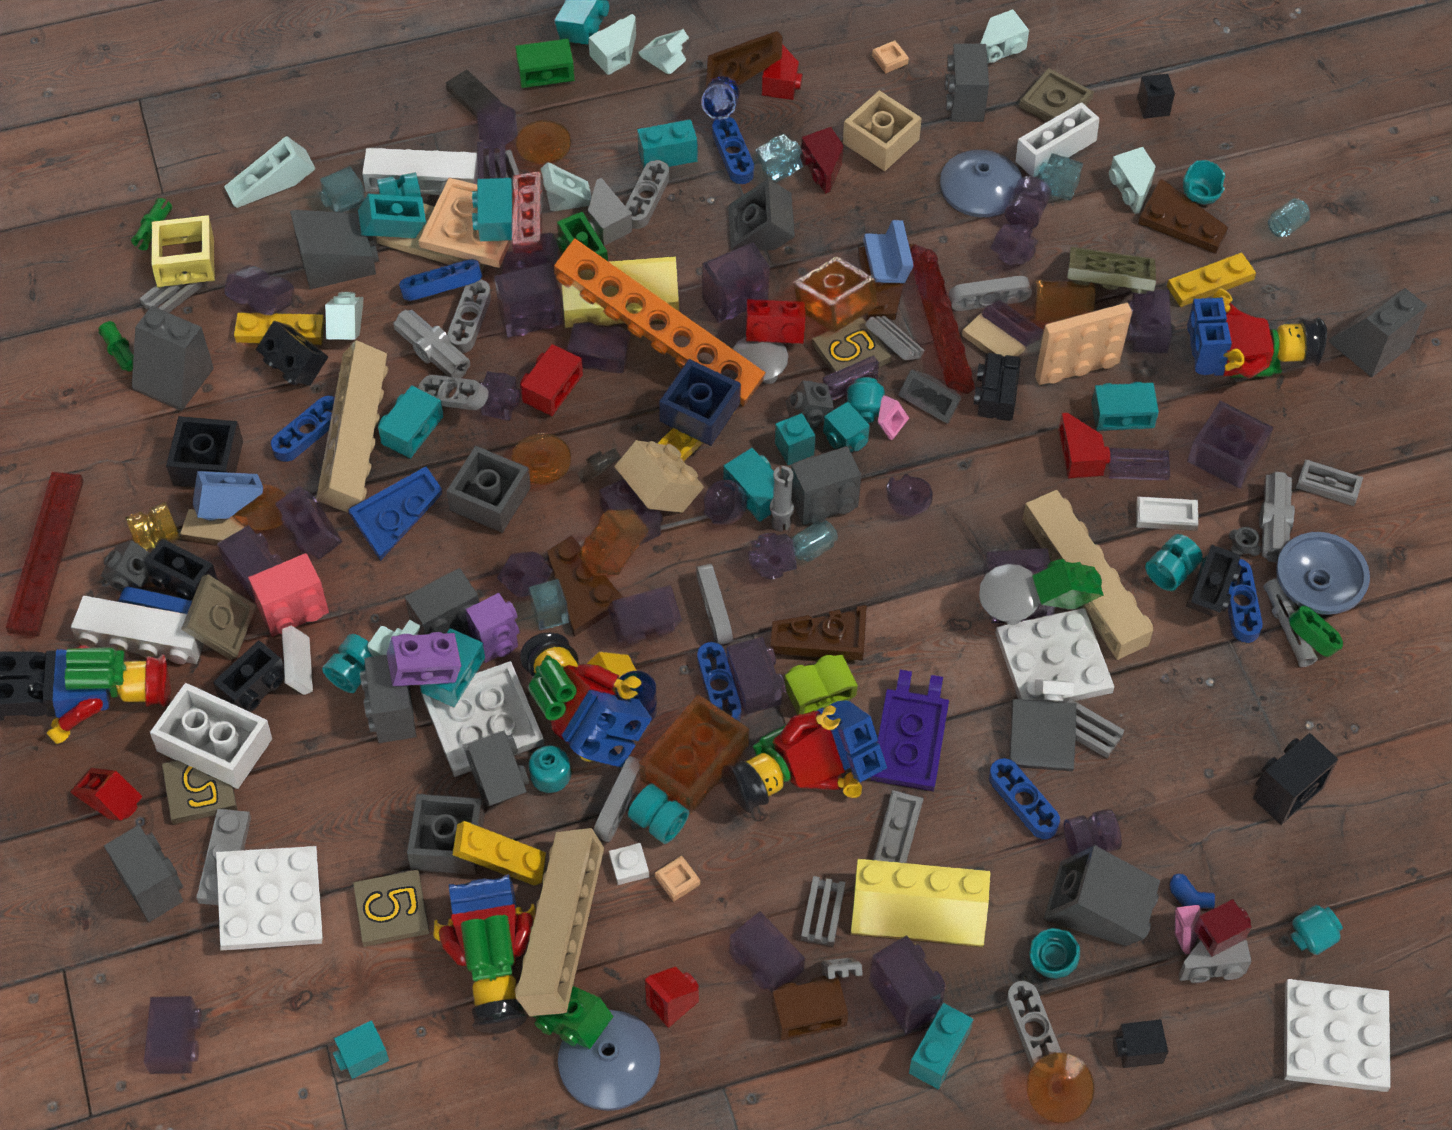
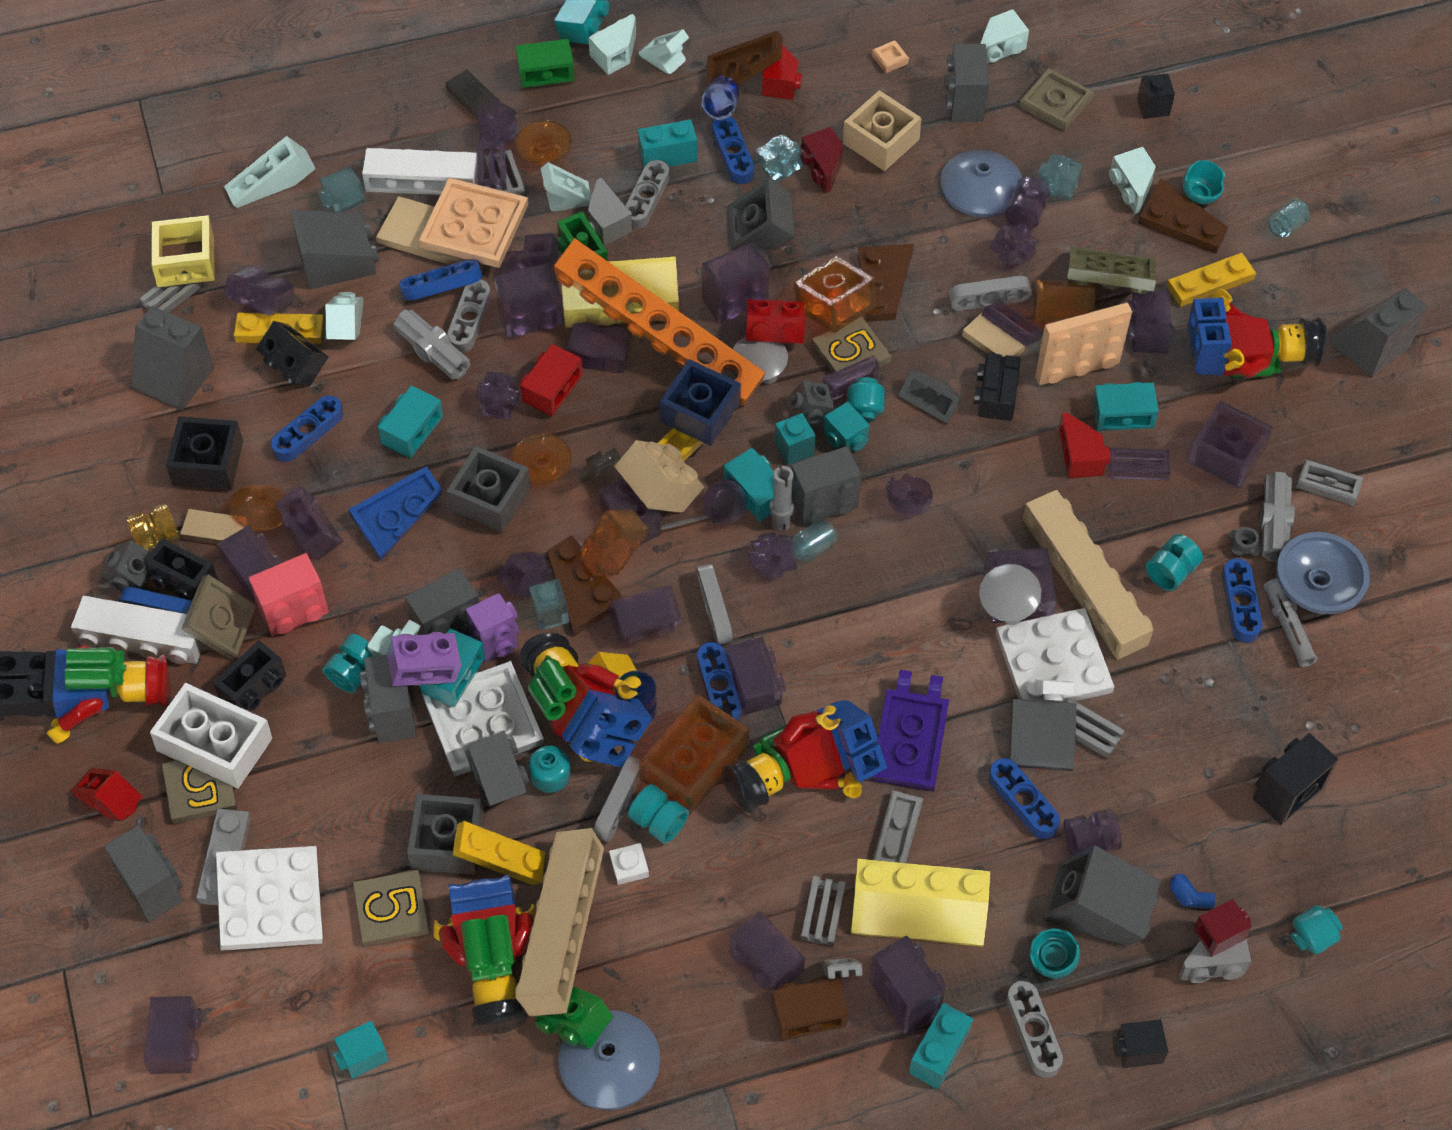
(44, 554): clear red plate -> none
(117, 345): green axle -> none
(145, 229): green pin -> none
(224, 493): medium blue slope -> none
(297, 660): white tile -> none
(352, 427): tan brick -> none
(391, 216): teal brick -> none
(405, 186): teal wheel -> none
(477, 392): light grey beam -> none
(494, 209): teal brick -> none
(527, 212): clear red plate -> none
(671, 994): red slope -> none
(677, 878): light nougat tile -> none
(820, 684): lime brick -> none
(822, 636): reddish brown wing -> none
(889, 254): medium blue panel -> none
(891, 416): bright pink slope -> none
(894, 338): light grey tile -> none
(941, 320): clear red plate -> none
(1060, 136): white brick -> none
(1068, 584): green brick -> none
(1076, 1087): clear orange dish -> none
(1167, 513): white tile -> none
(1184, 924): bright pink slope -> none
(1213, 581): black brick -> none
(1315, 631): green beam -> none
(1337, 1035): white plate -> none

